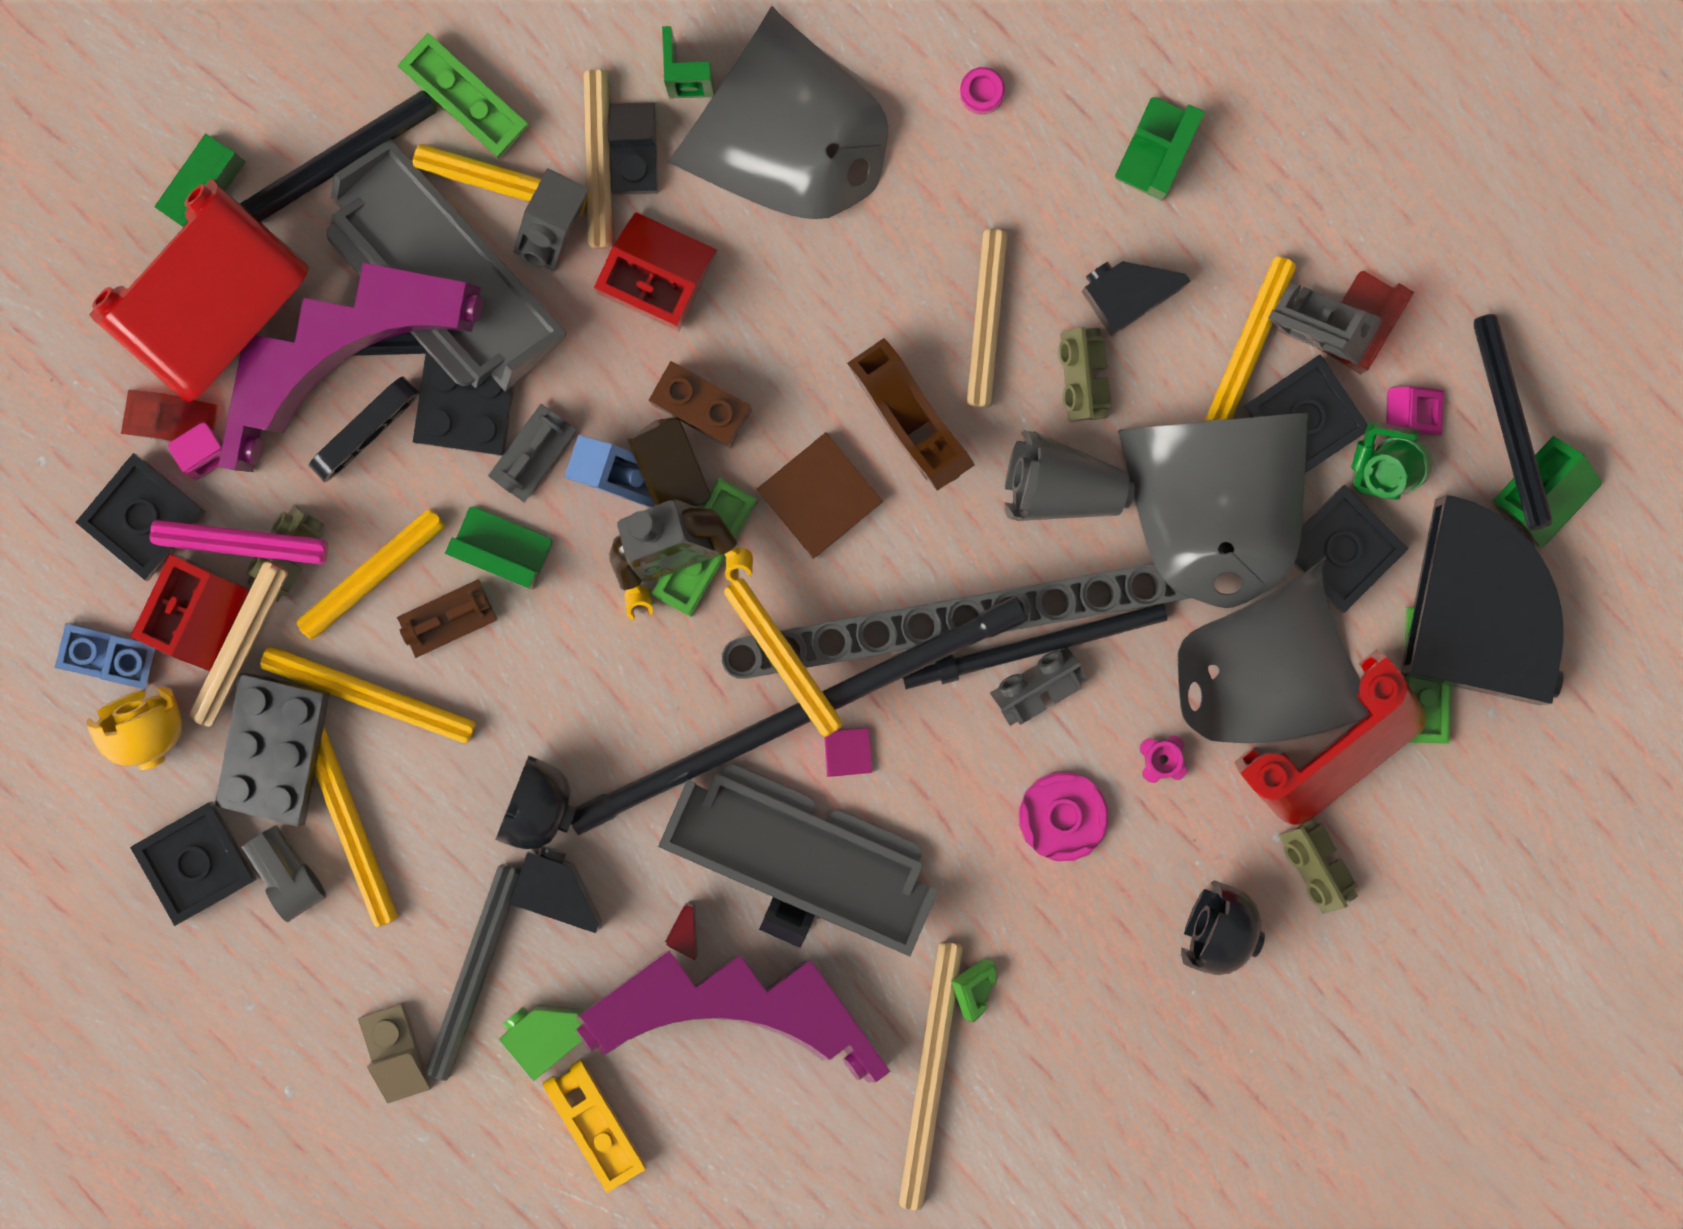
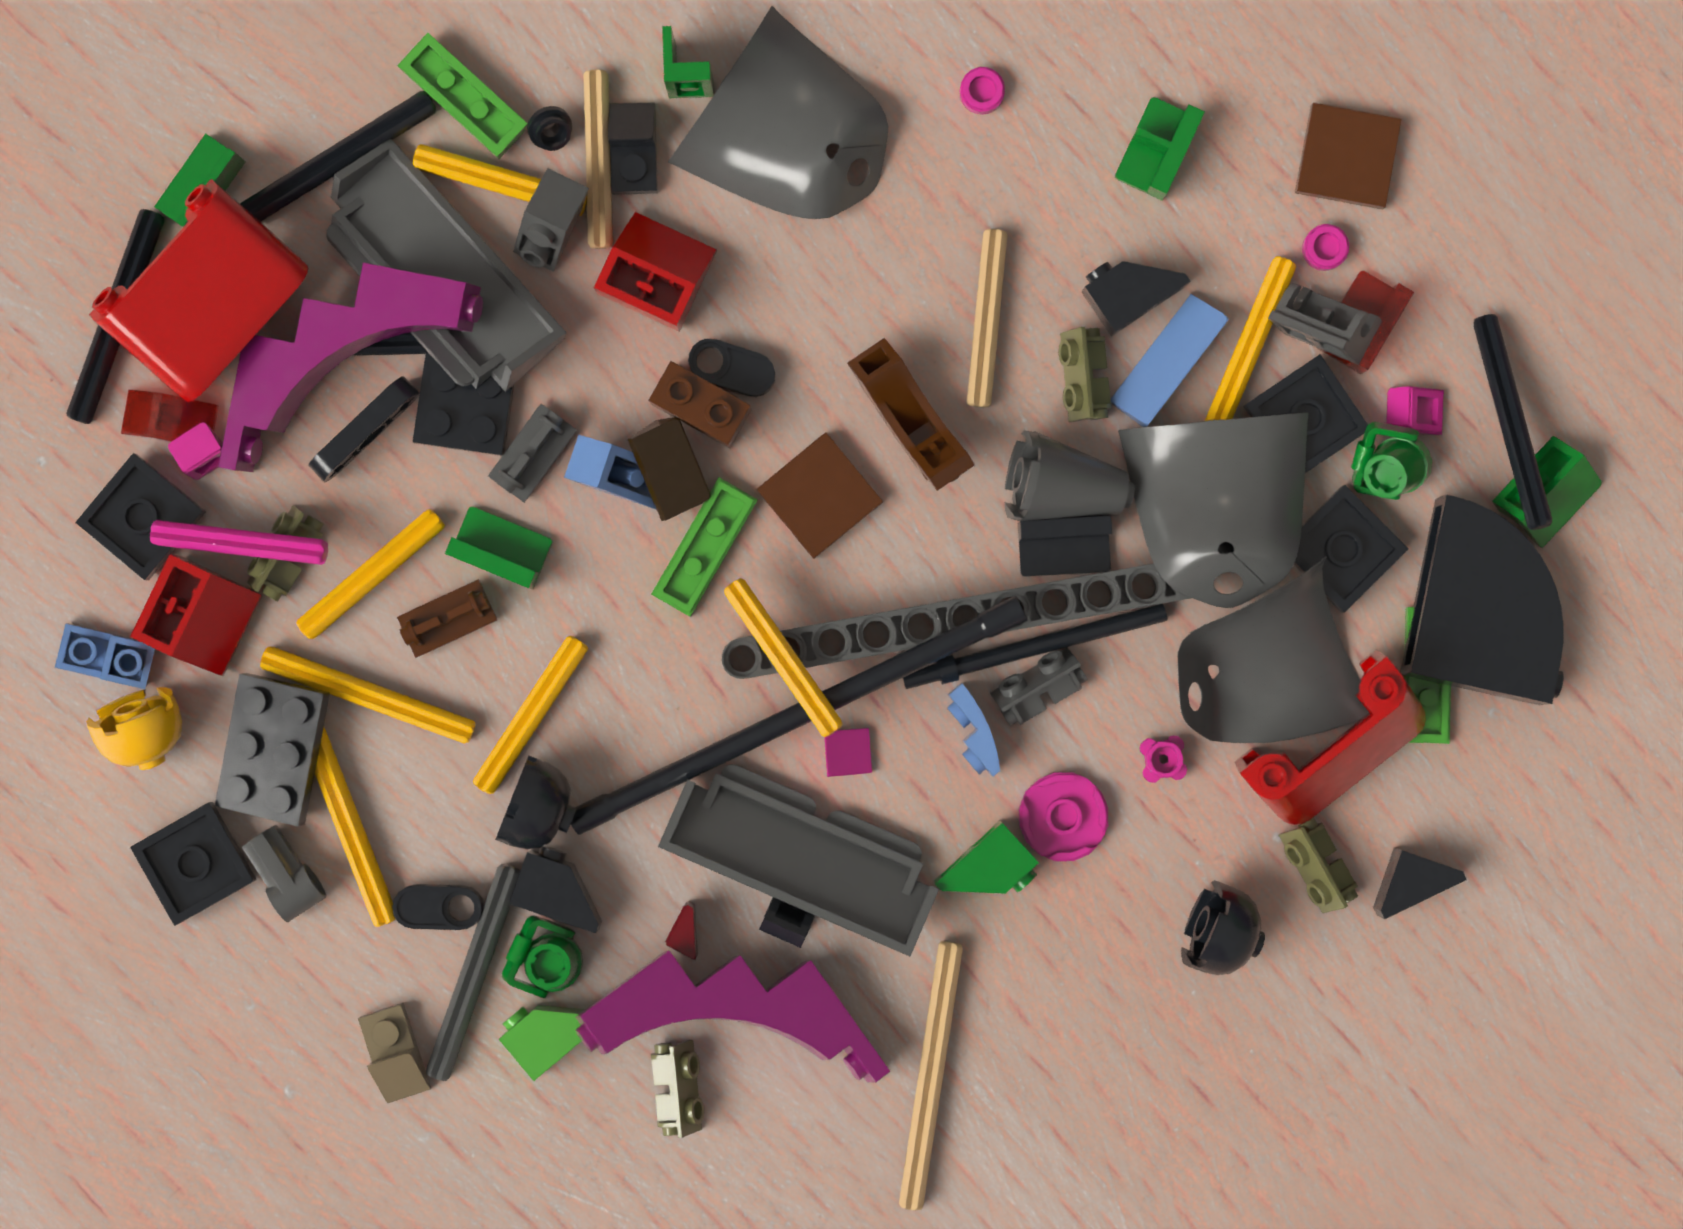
(103, 346): none -> black axle
(238, 643): tan axle -> none
(428, 907): none -> black piece
(530, 715): none -> yellow axle
(549, 961): none -> green piece
(554, 137): none -> black plate
(595, 1127): yellow plate -> none
(667, 541): torso -> none
(682, 1108): none -> olive hinge
(741, 371): none -> black piece
(974, 988): bright green tile -> none
(980, 743): none -> medium blue slope
(990, 865): none -> green slope
(1064, 546): none -> black panel
(1168, 360): none -> medium blue slope
(1325, 247): none -> dark pink tile
(1348, 156): none -> reddish brown tile
(1412, 880): none -> black slope

